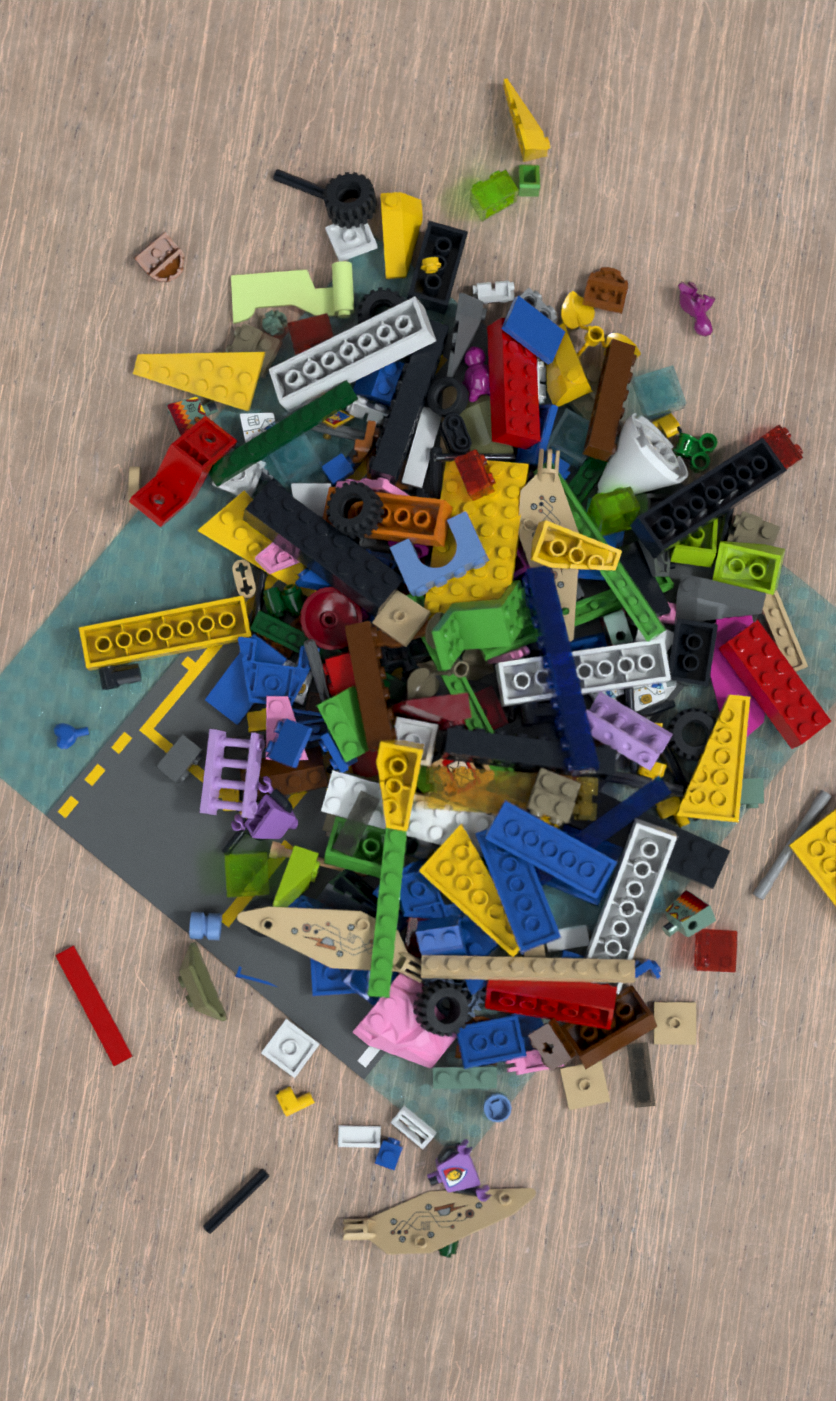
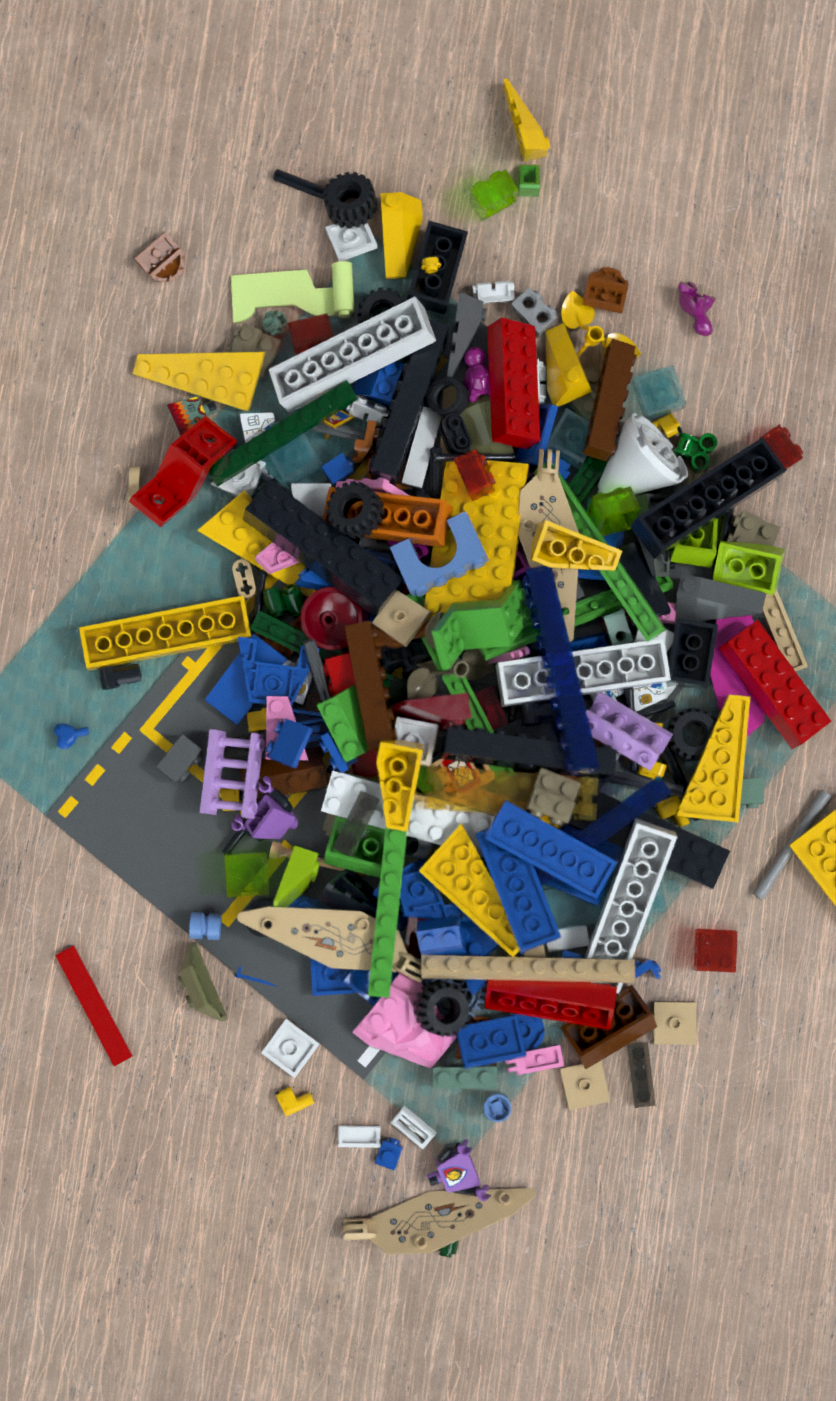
(224, 1212): black axle -> none
(533, 330): blue tile -> none
(552, 1034): brick -> none
(688, 915): sand green torso -> none

